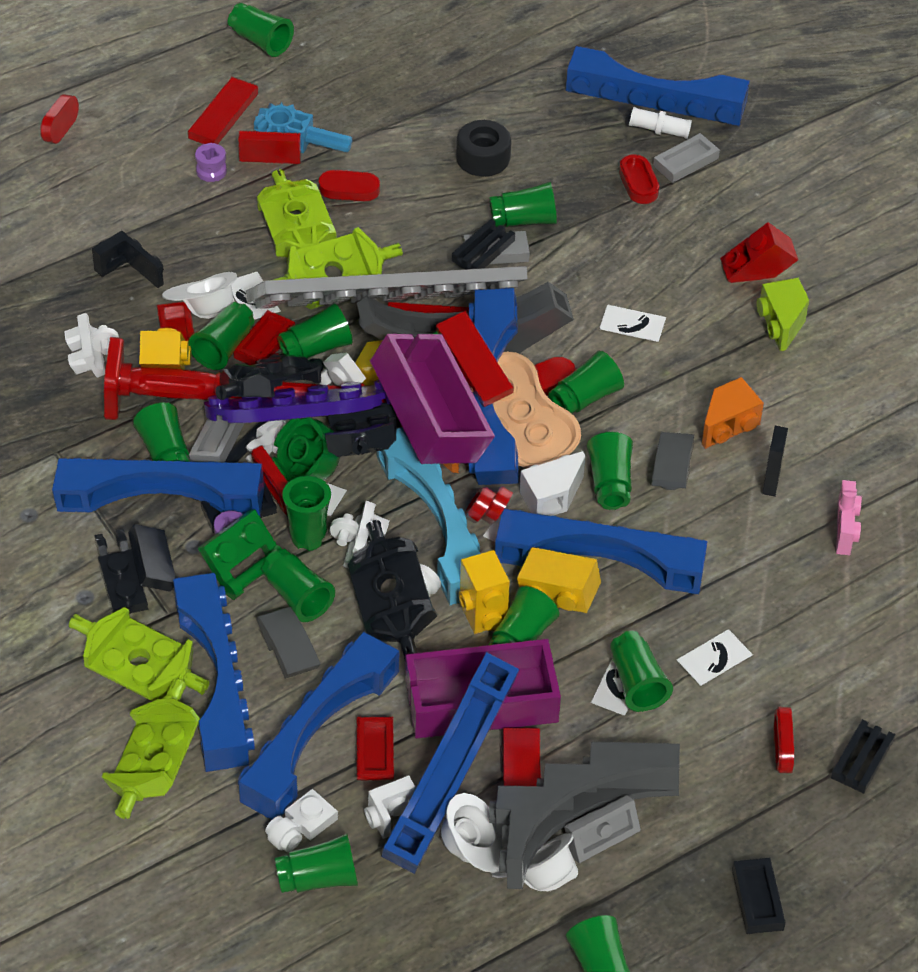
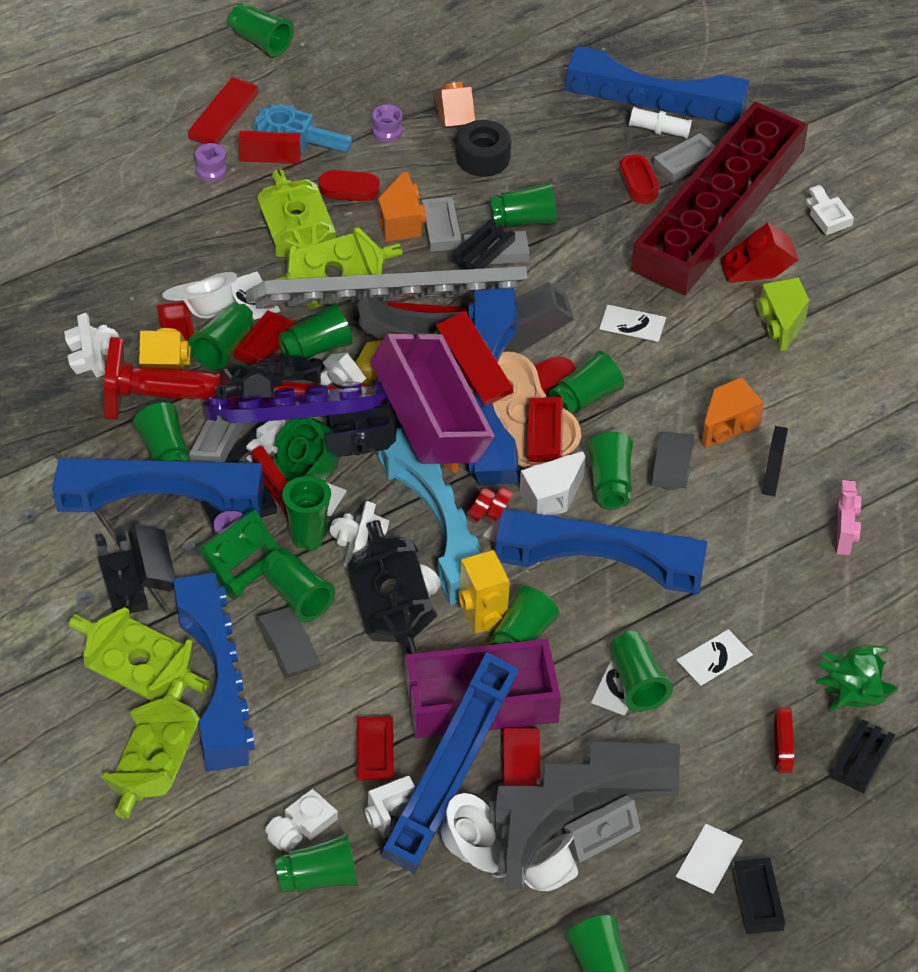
(59, 118): red tile -> none
(123, 249): black bracket -> none
(364, 669): blue arch -> none
(387, 123): none -> medium lavender wheel
(399, 210): none -> orange slope
(441, 224): none -> light grey tile
(454, 105): none -> slope
(545, 429): none -> red tile
(563, 577): yellow brick -> none
(709, 858): none -> white sticker
(718, 198): none -> dark red brick
(827, 213): none -> white plate
(856, 677): none -> green hair

